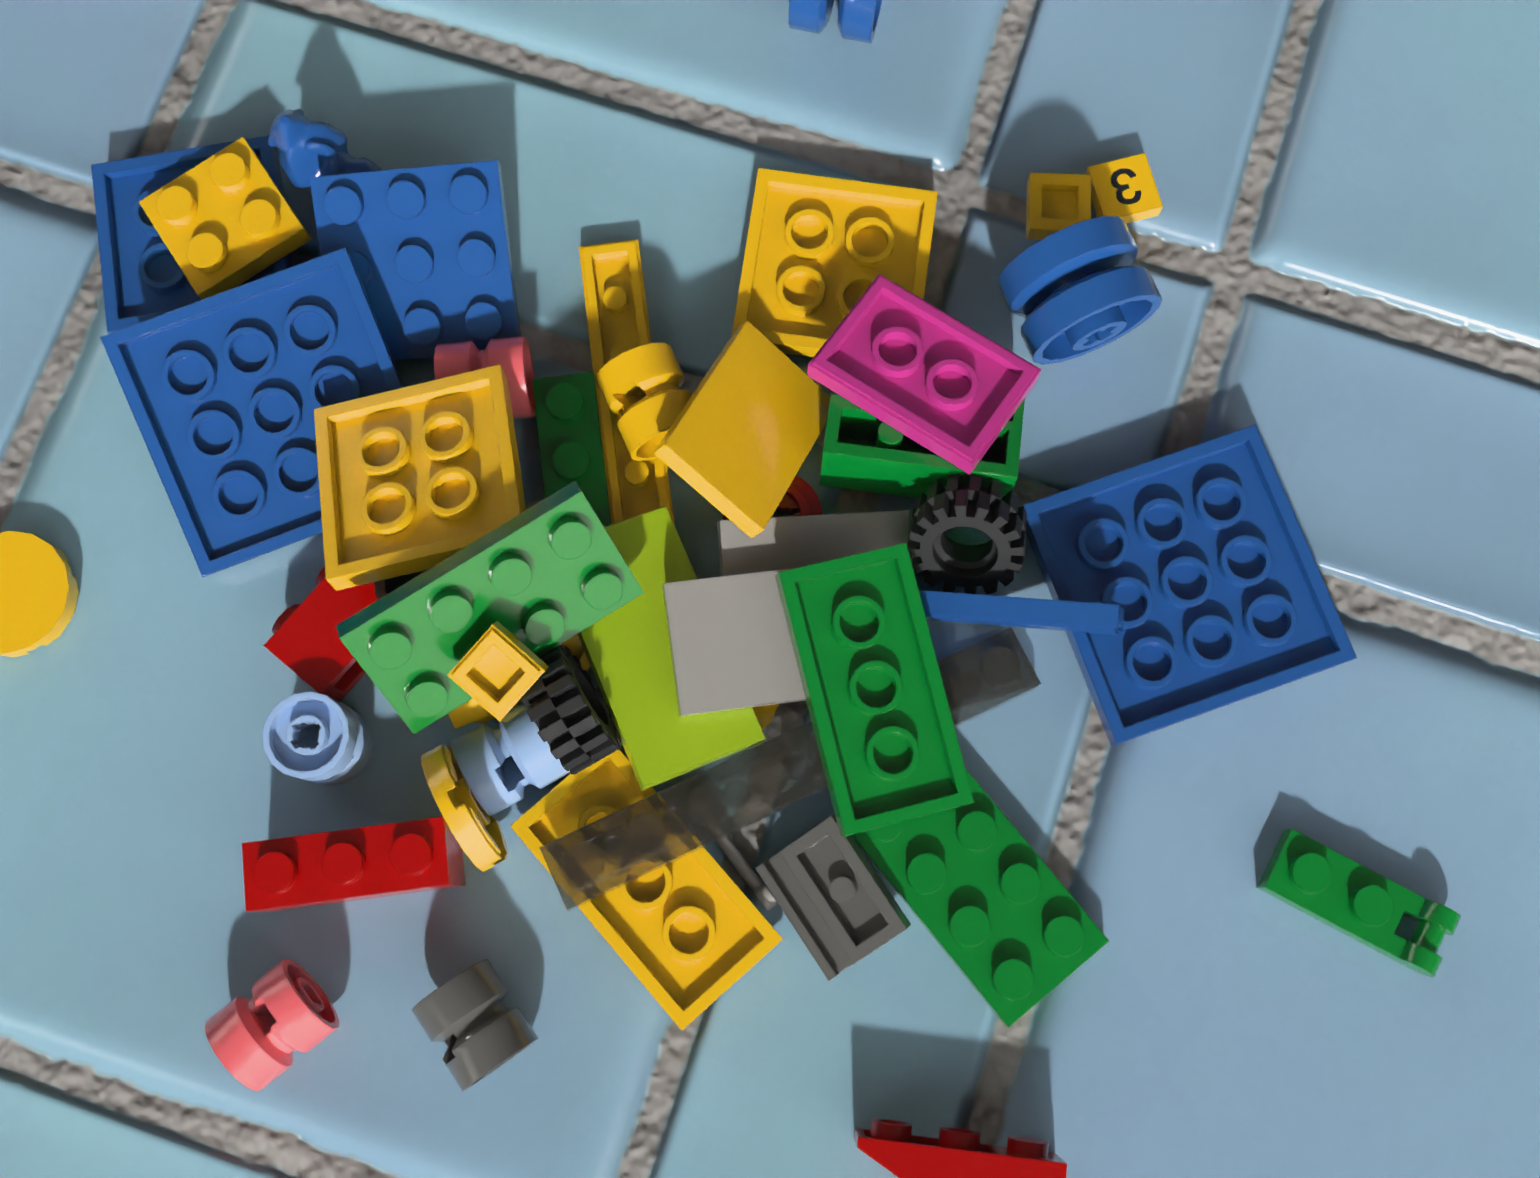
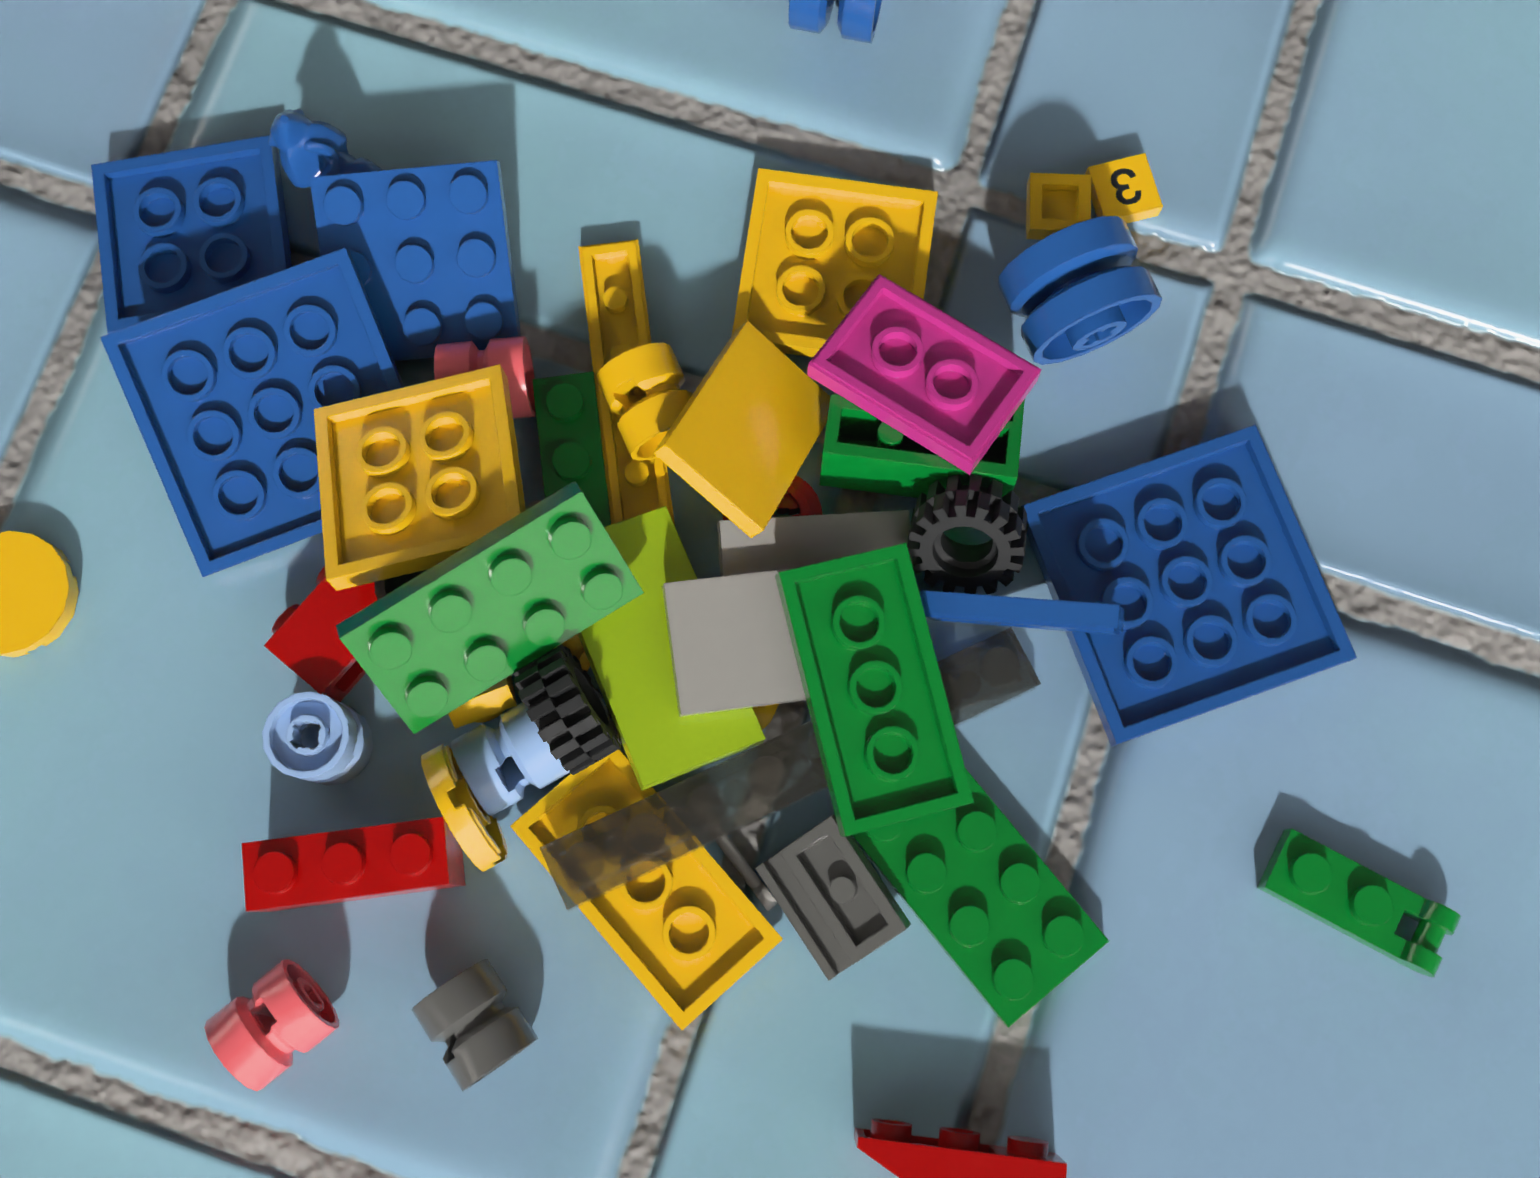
(225, 220): yellow plate -> none
(498, 670): yellow tile -> none

